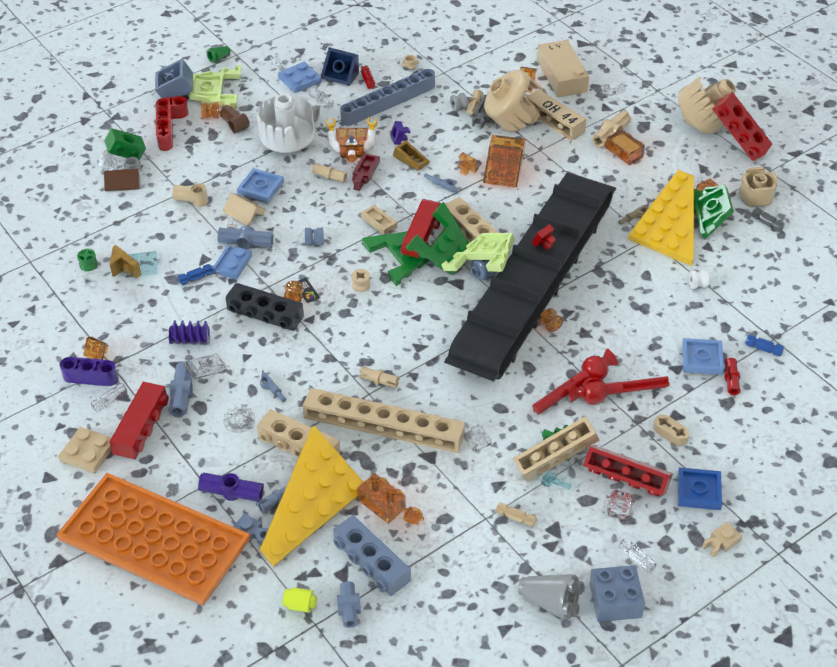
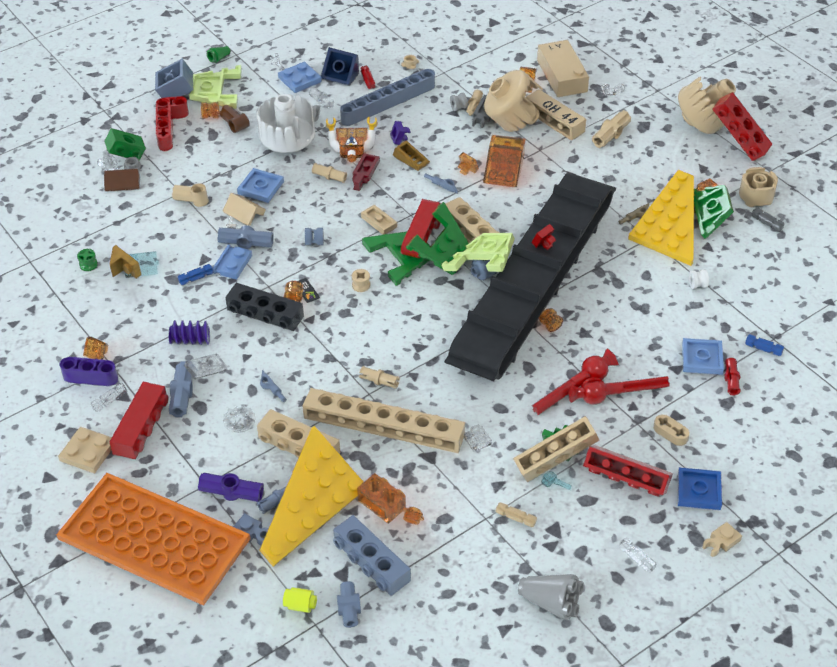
(616, 593): sand blue brick -> none
(620, 505): clear head -> none
(625, 147): clear orange brick -> none

